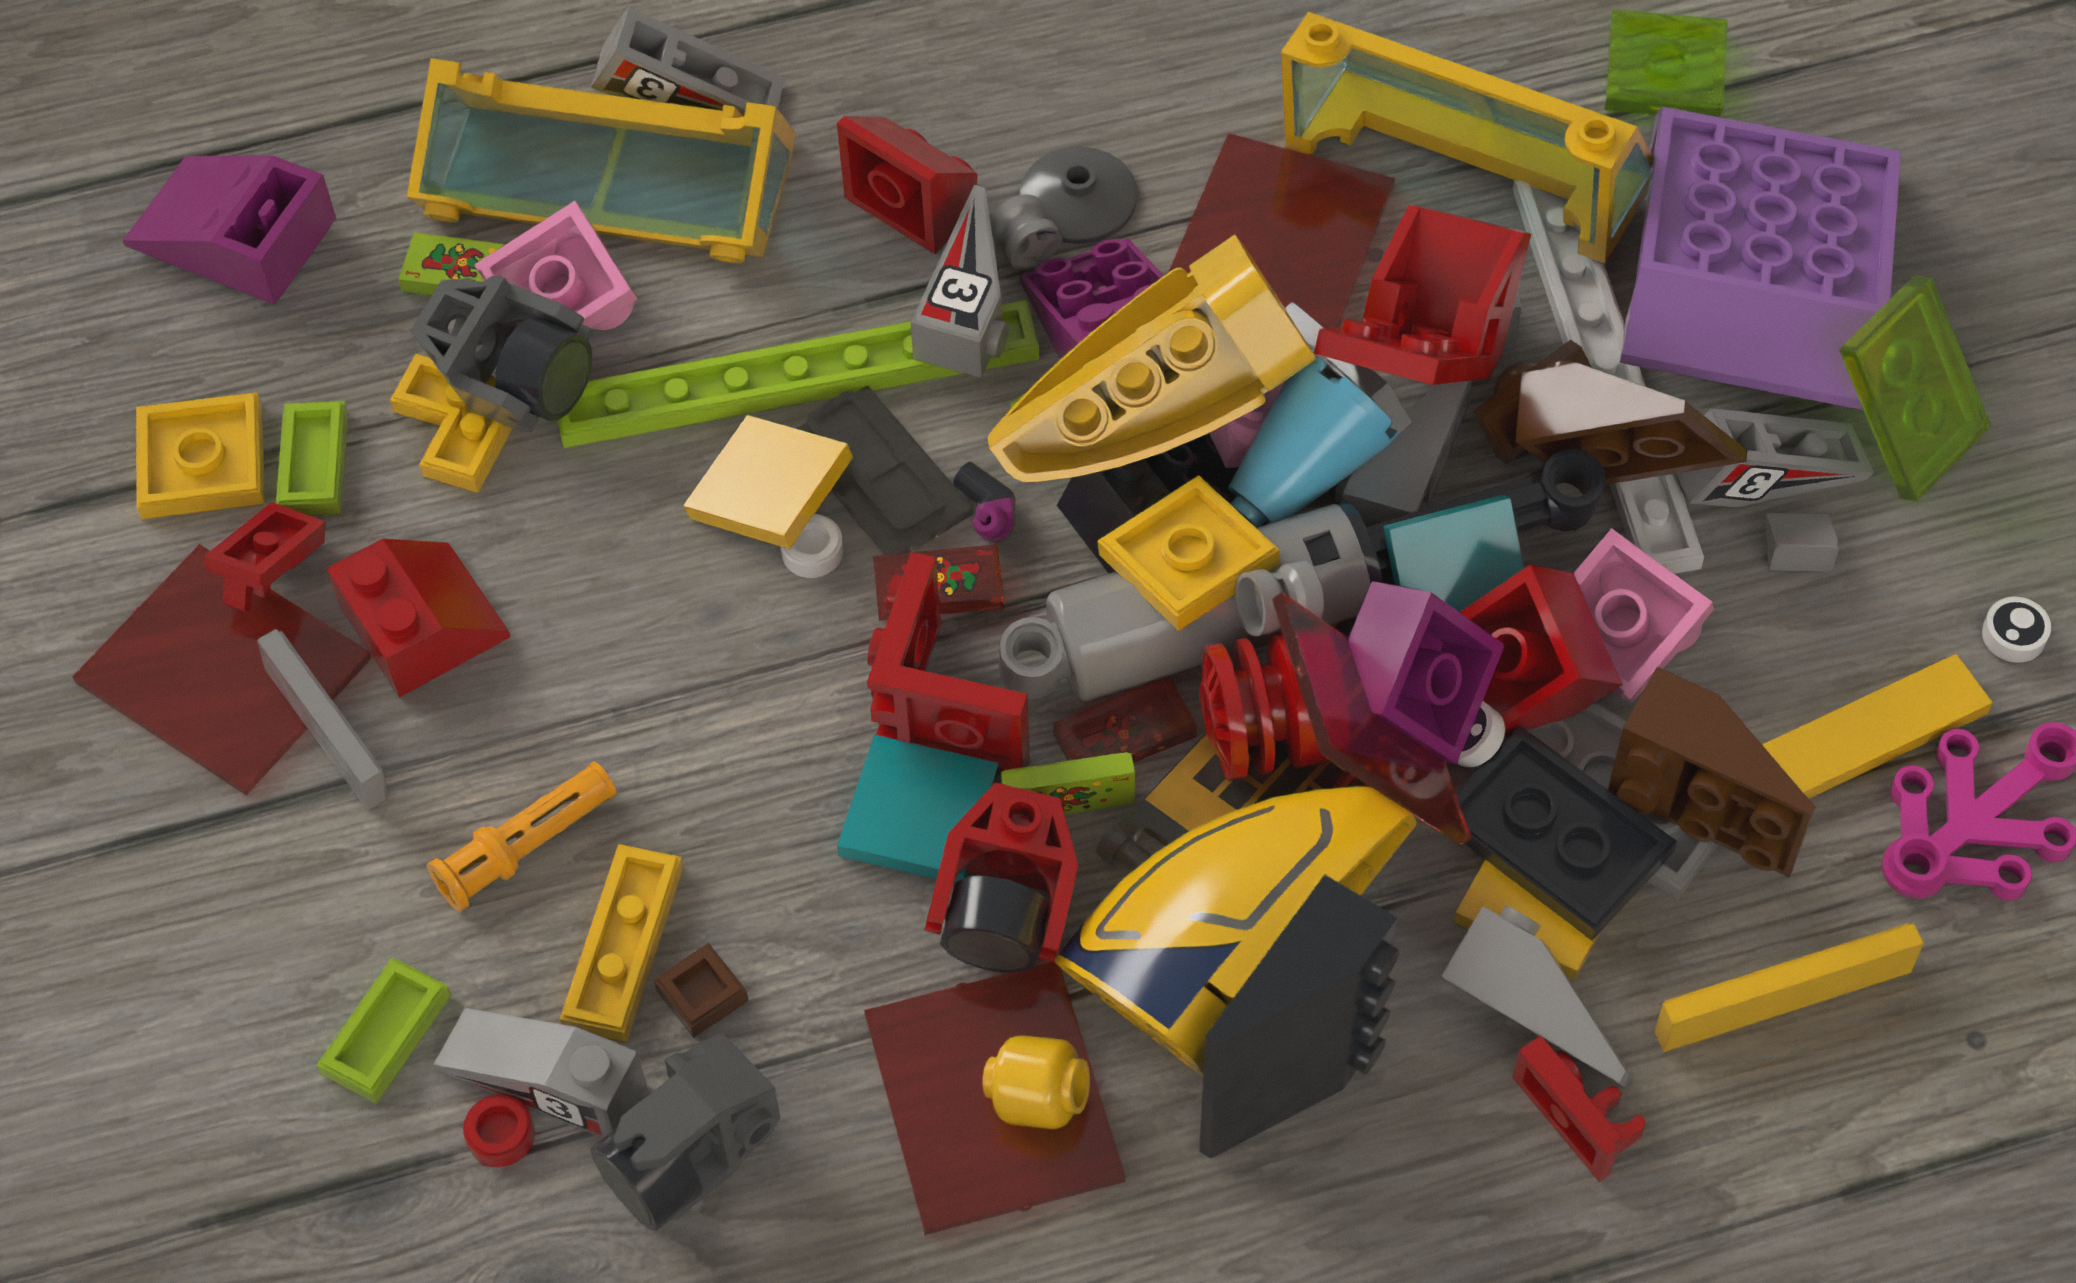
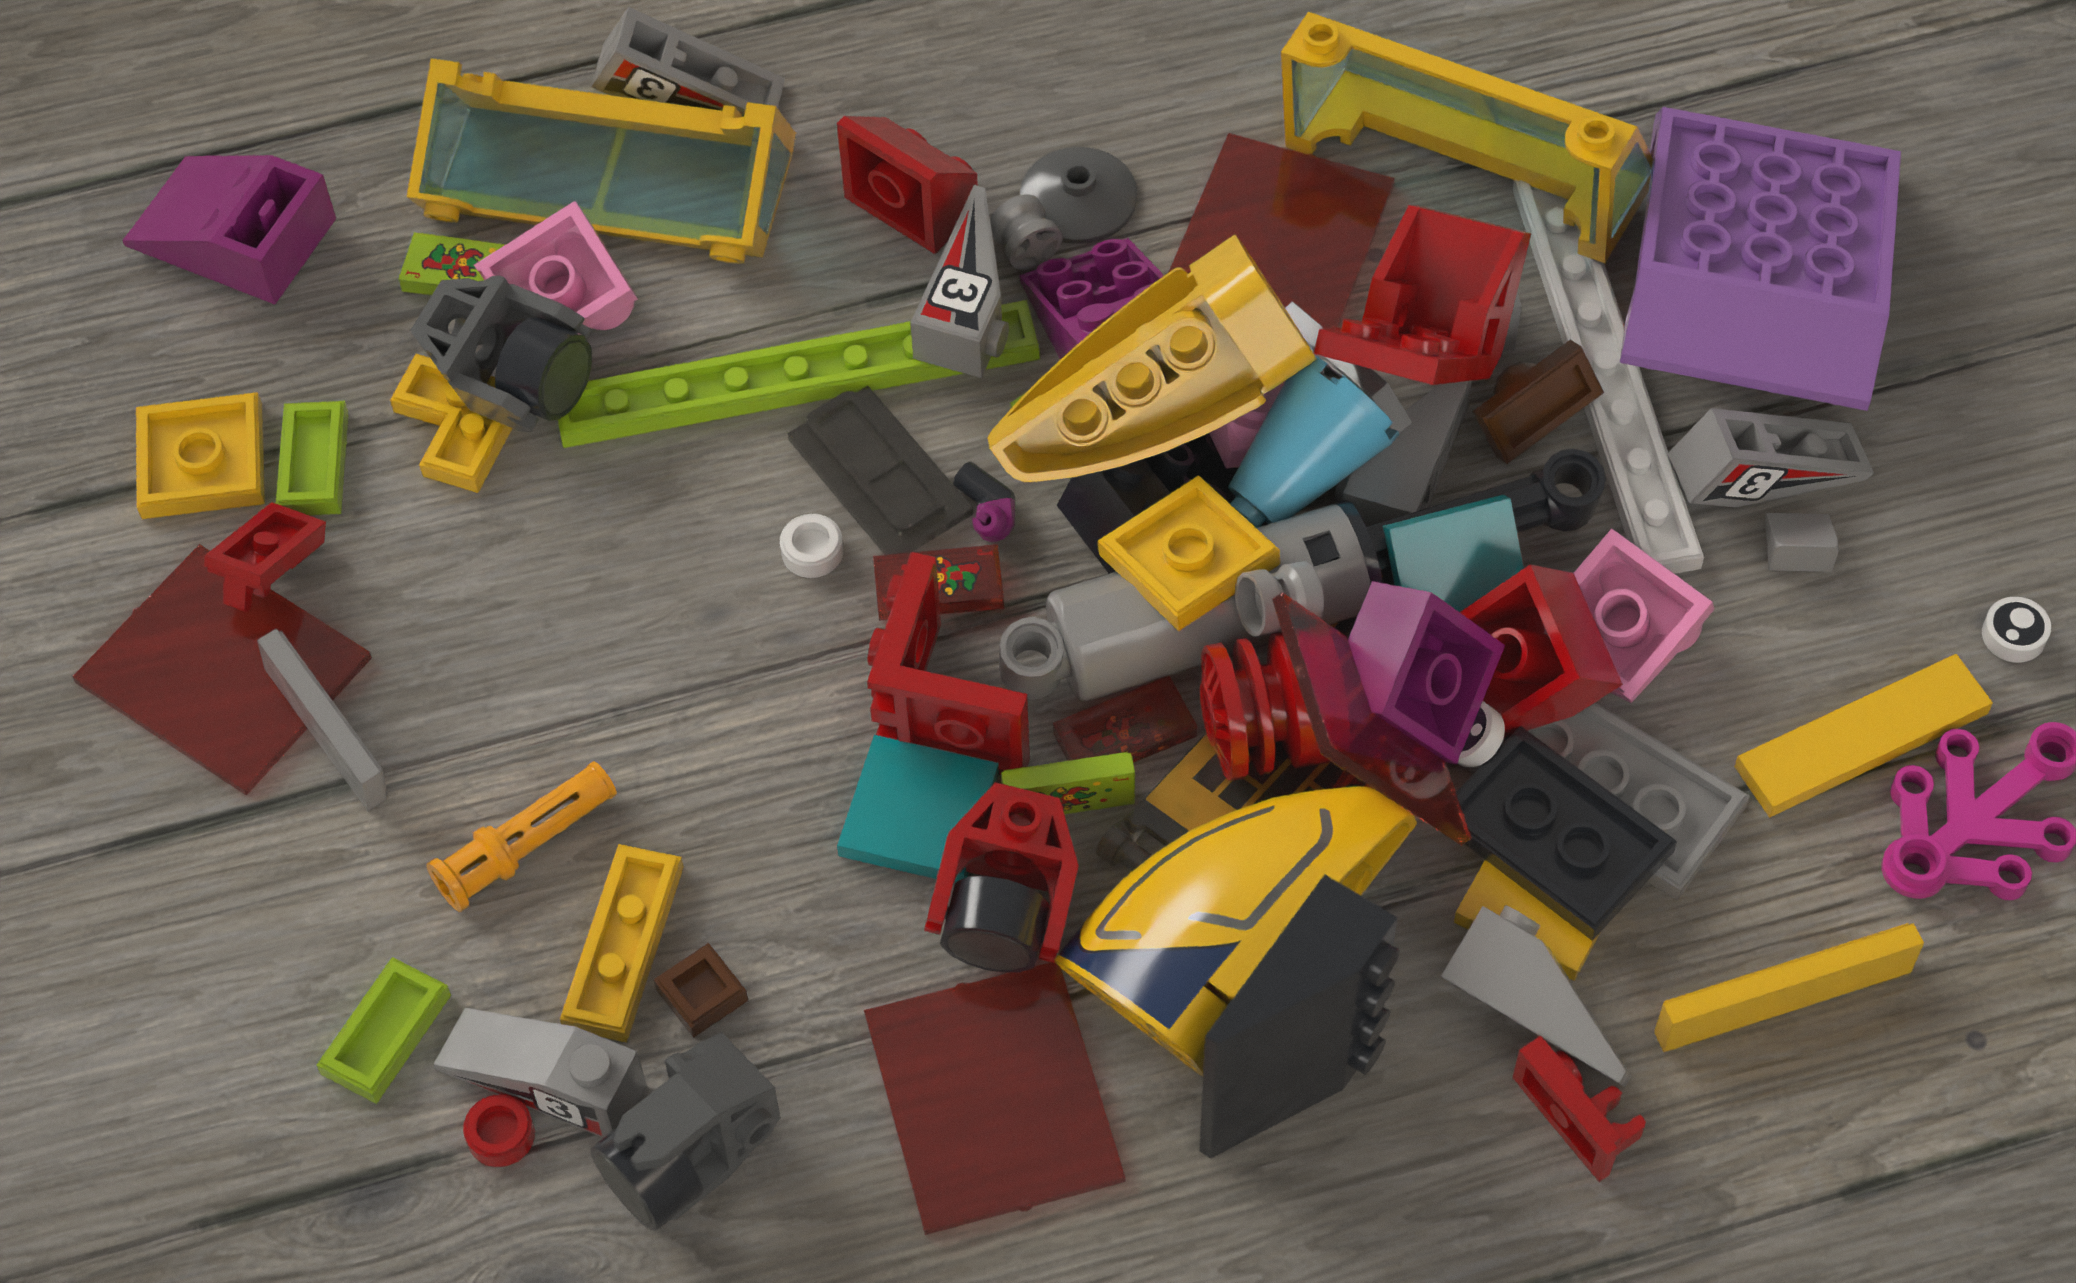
(415, 609): red slope -> none
(768, 481): yellow tile -> none
(1037, 1082): yellow head -> none
(1618, 422): reddish brown slope -> none
(1665, 63): clear neon green tile -> none
(1709, 775): reddish brown slope -> none
(1915, 387): clear neon green tile -> none

